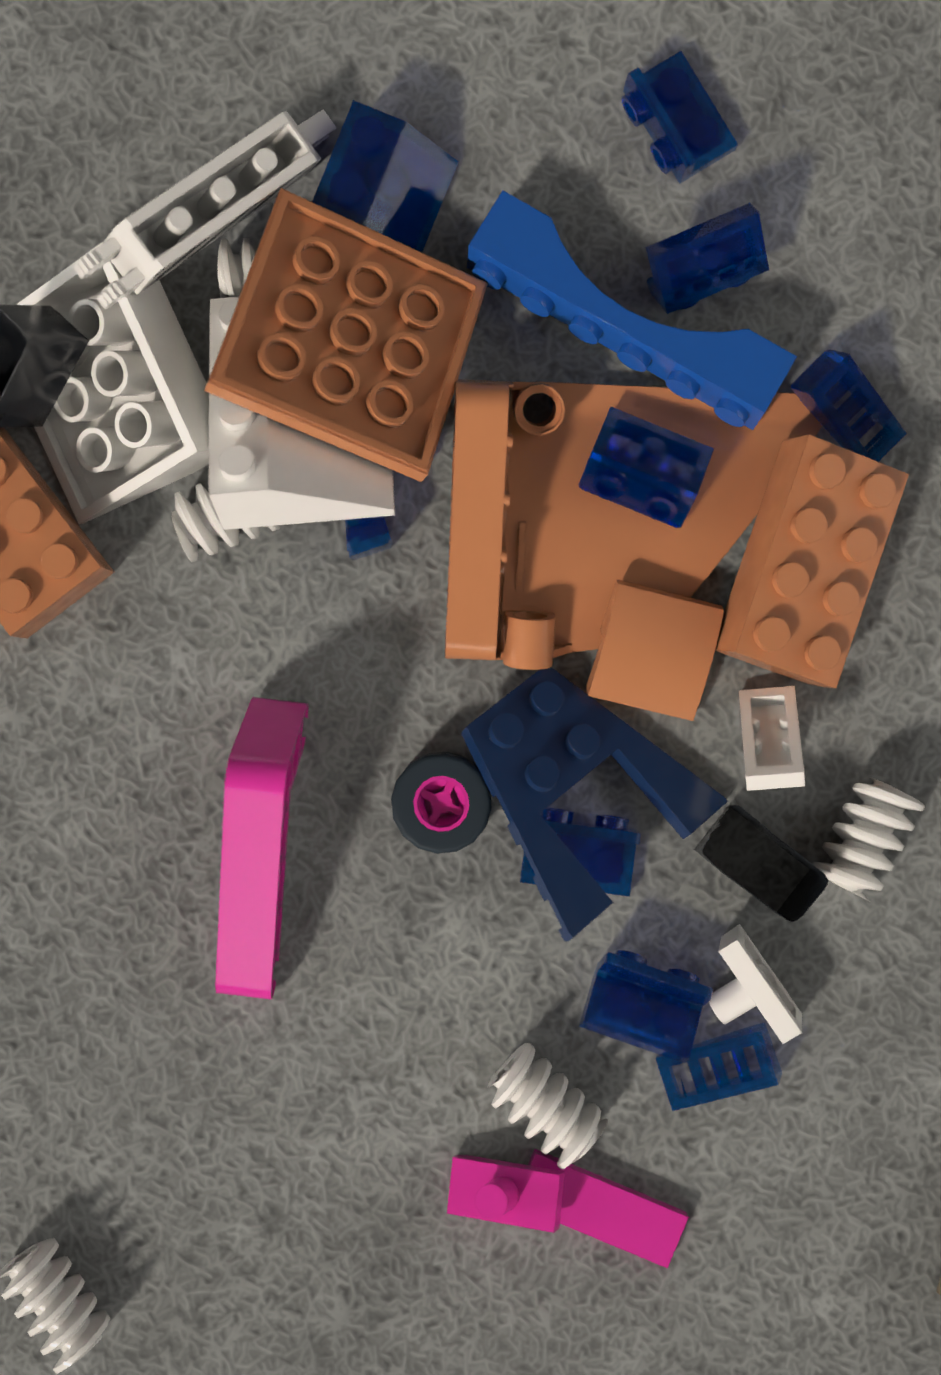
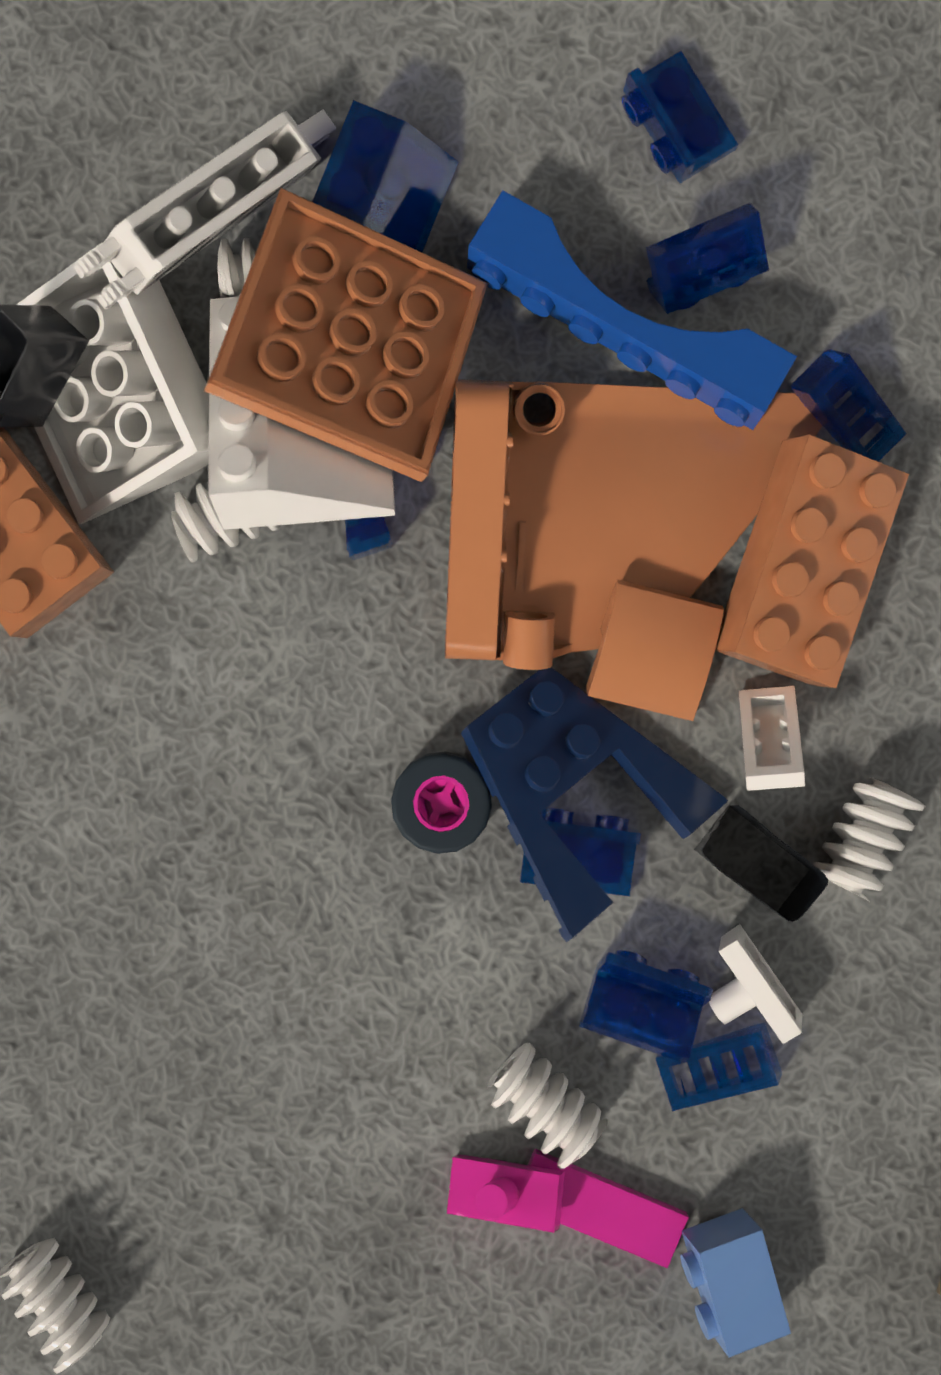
(255, 845): dark pink beam -> none
(646, 468): clear blue bracket -> none
(735, 1283): none -> medium blue brick

